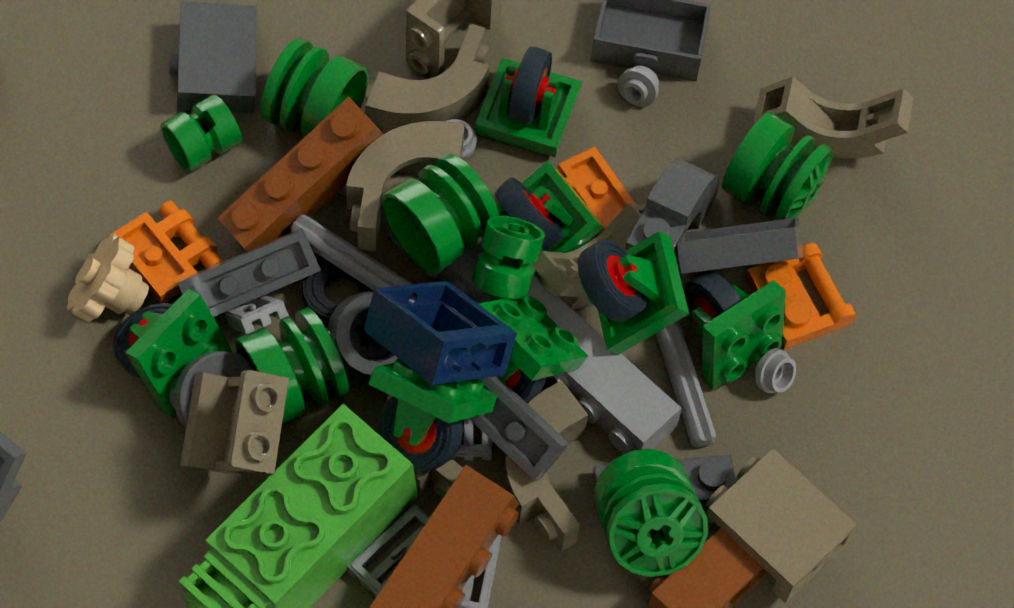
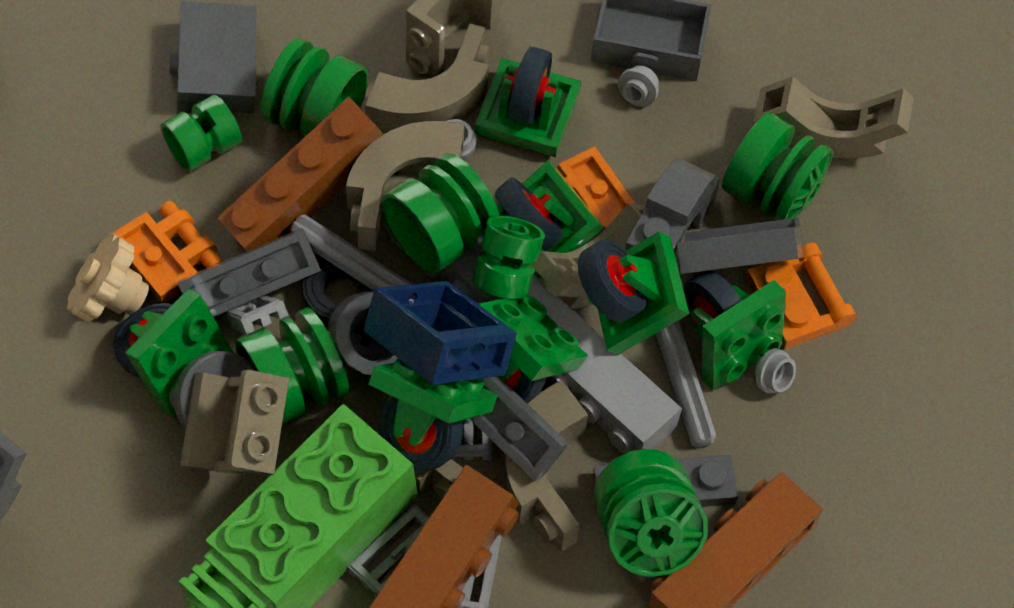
(780, 521): dark tan panel -> none

